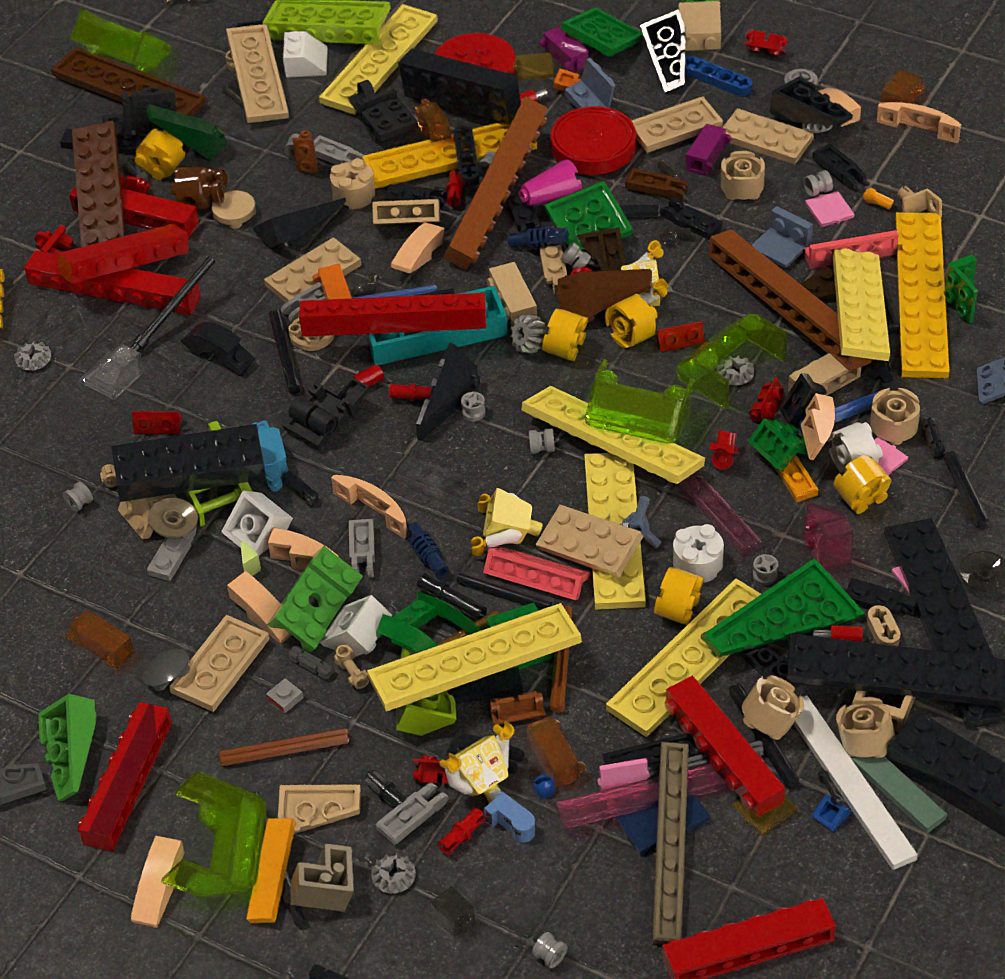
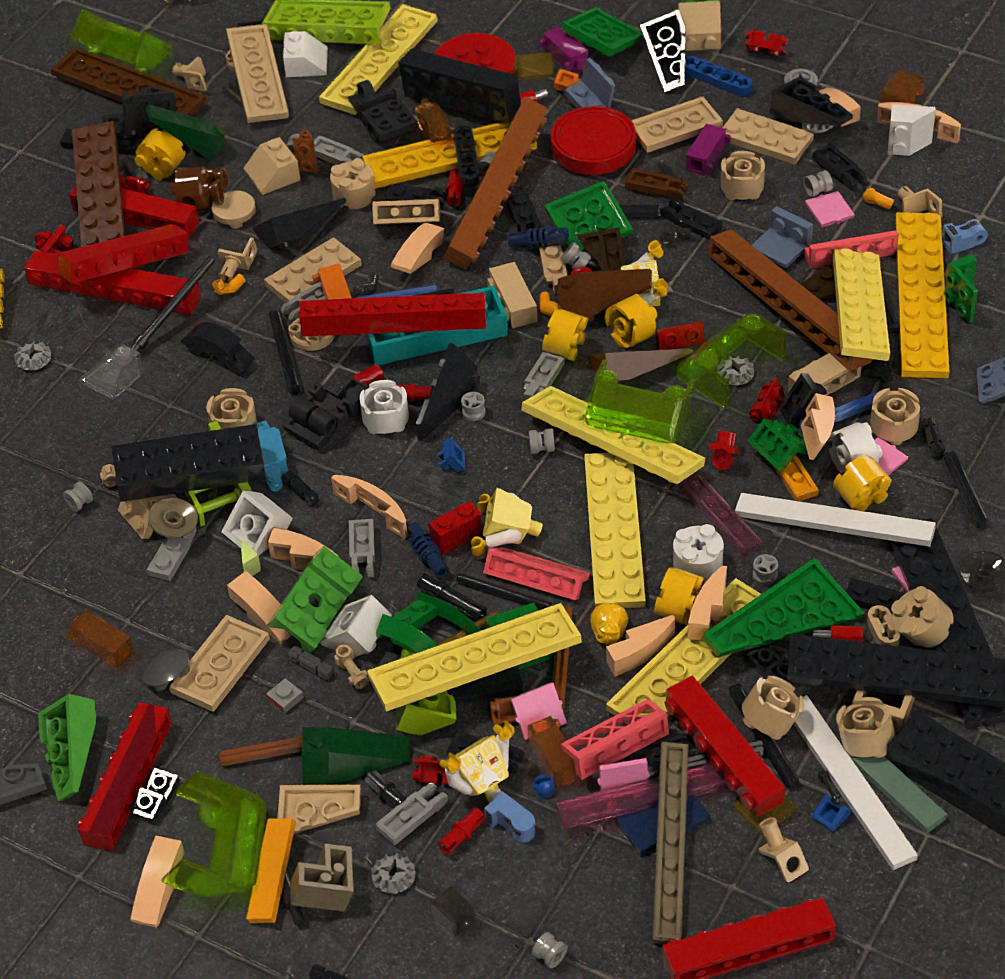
(156, 422): red hinge -> none
(156, 794): none -> slope
(192, 74): none -> tan bracket
(228, 288): none -> light orange arm
(231, 408): none -> tan brick
(235, 260): none -> tan bracket
(272, 166): none -> tan slope
(346, 754): none -> dark green wedge
(384, 407): none -> white brick
(452, 456): none -> blue tile
(456, 527): none -> red brick
(528, 334): light grey gear -> none
(536, 706): none -> bright pink piece
(543, 374): none -> light grey hinge
(546, 305): none -> light orange arm
(551, 185): dark pink cone -> none
(589, 540): tan plate -> none
(608, 622): none -> yellow hair
(620, 741): none -> coral fence
(635, 363): none -> reddish brown wedge
(638, 521): sand blue piece -> none
(640, 645): none -> light nougat slope
(708, 604): none -> light nougat slope
(782, 849): none -> tan bracket
(828, 536): clear pink slope -> none
(836, 519): none -> white tile
(910, 129): none -> white slope
(922, 617): none -> tan brick
(963, 236): none -> medium blue leg

